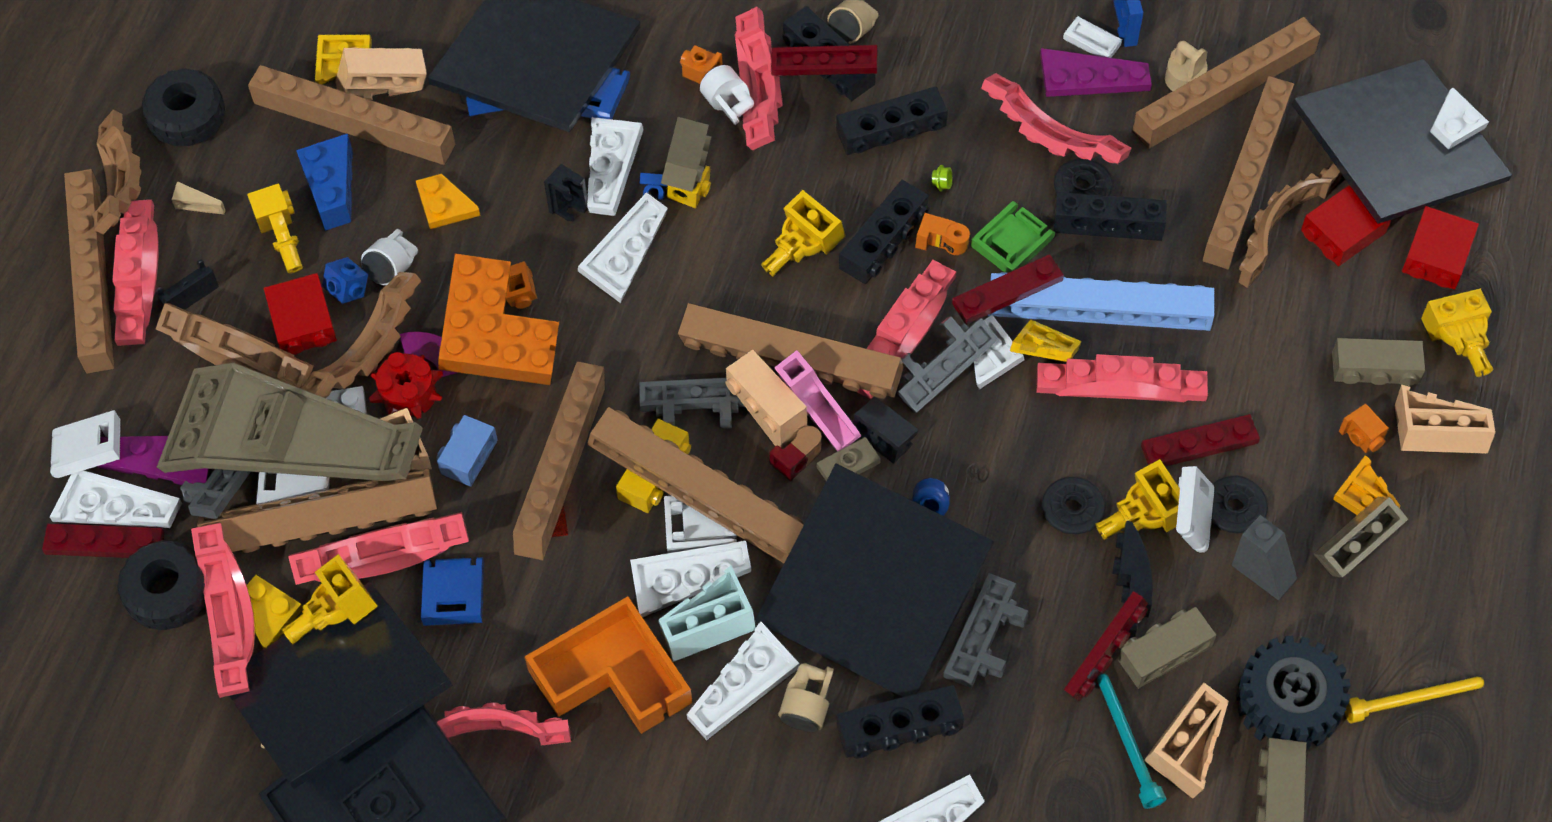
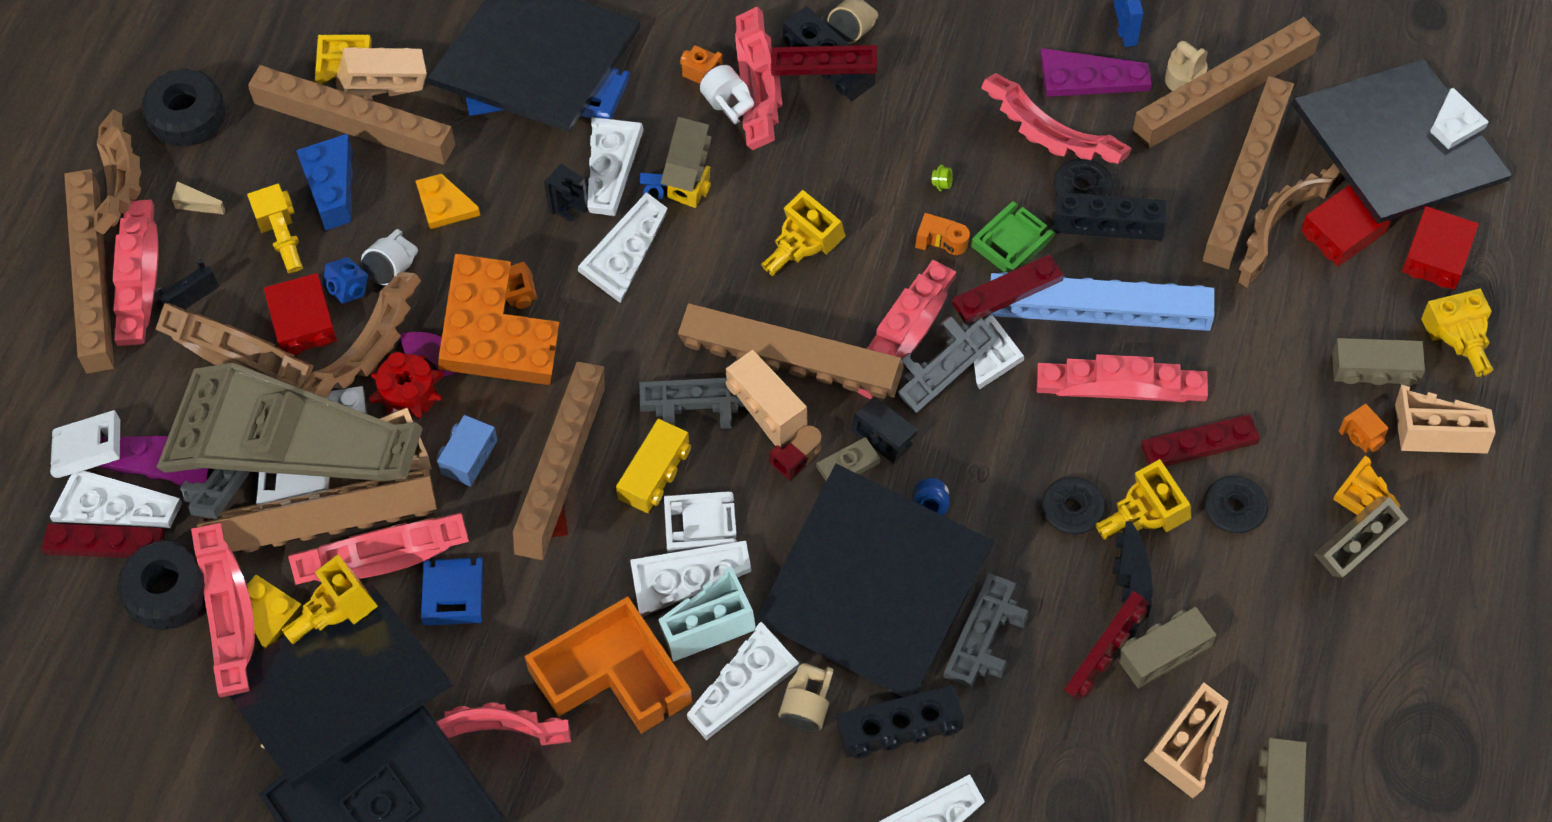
(695, 484): medium nougat brick -> none
(820, 404): bright pink arch -> none
(870, 237): black brick -> none
(873, 126): black brick -> none
(1044, 342): yellow wing -> none
(1092, 38): white tile -> none
(1151, 793): teal piece -> none
(1195, 508): white container -> none
(1266, 558): dark grey slope -> none
(1283, 714): black wheel -> none
(1360, 708): yellow piece -> none

